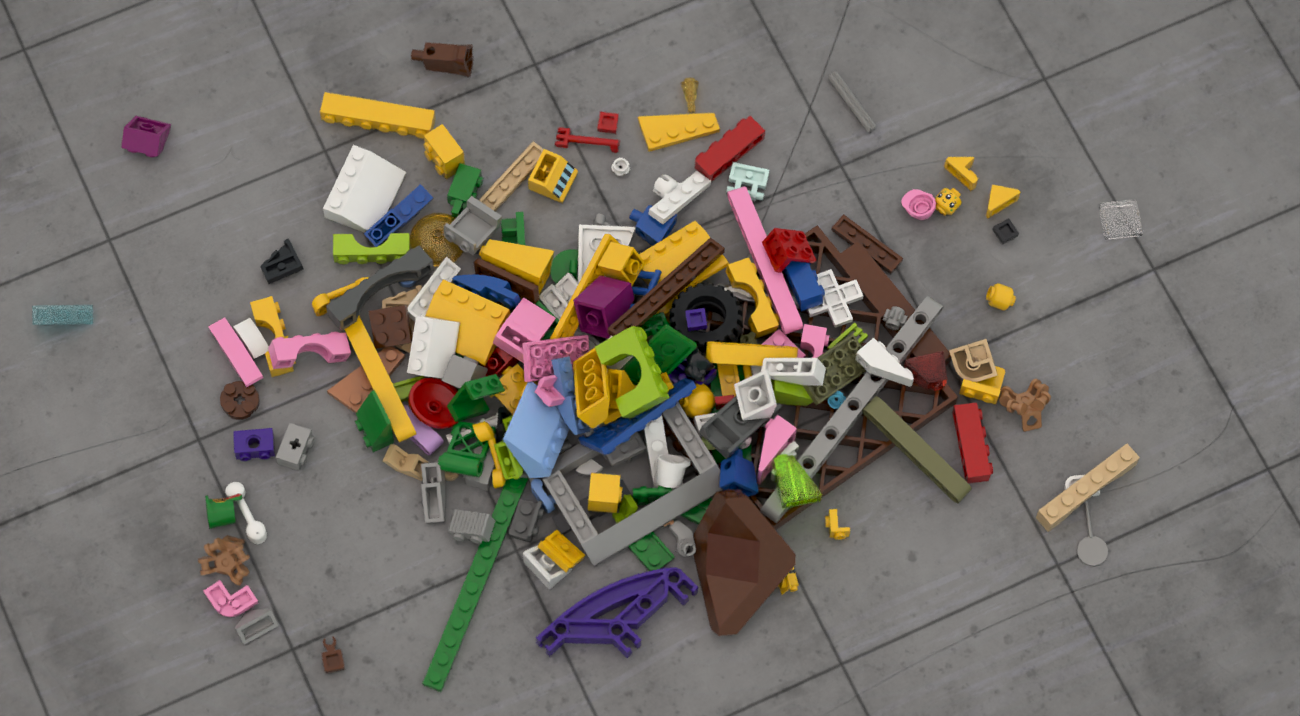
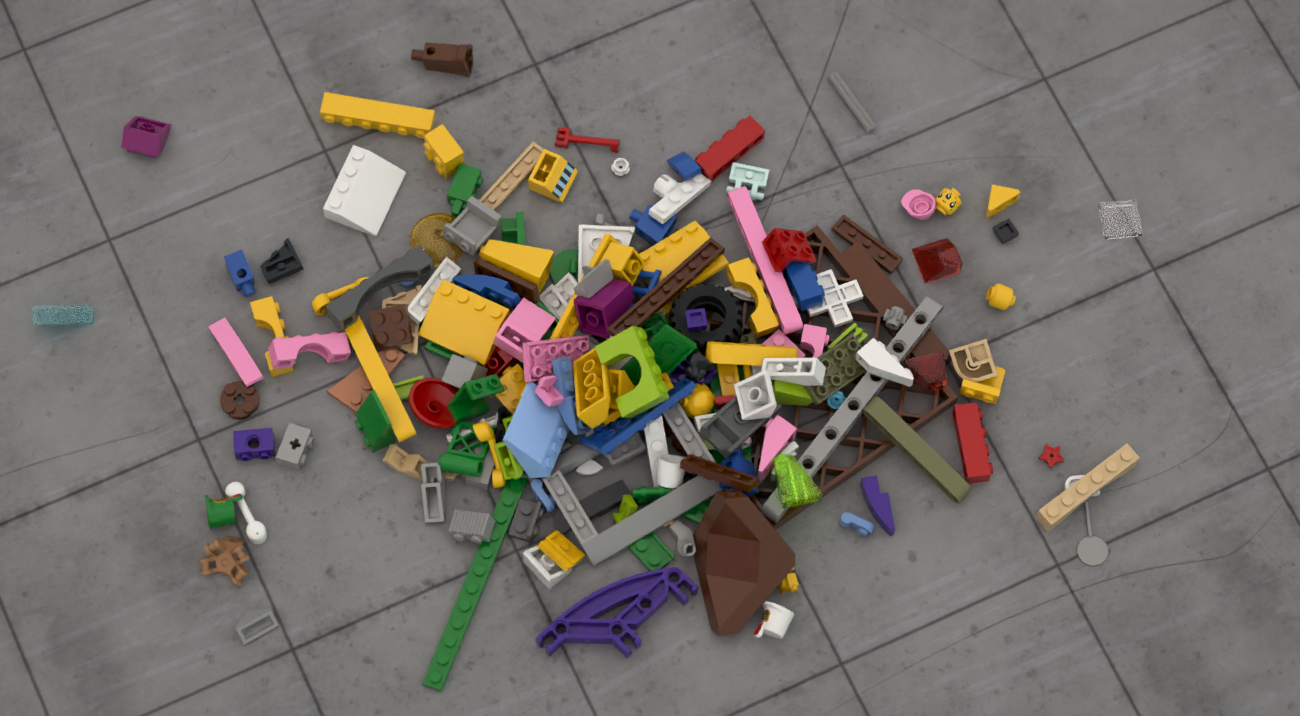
(230, 605): bright pink plate -> none
(237, 267): none -> blue torso
(252, 338): white slope -> none
(332, 658): reddish brown plate -> none
(348, 250): lime arch -> none
(399, 216): blue slope -> none
(426, 437): lavender beam -> none
(432, 346): white slope -> none
(594, 279): none -> light grey panel
(604, 493): yellow head -> none
(608, 122): red tile -> none
(674, 129): yellow wing -> none
(684, 165): none -> blue slope
(690, 89): clear yellow cone -> none
(720, 473): none -> reddish brown plate
(774, 621): none -> white hat
(831, 522): yellow bracket -> none
(862, 526): none -> medium blue plate
(878, 504): none -> dark purple slope
(937, 260): none -> clear red slope
(959, 169): yellow slope -> none
(1026, 403): medium nougat piece -> none
(1051, 460): none -> red plate

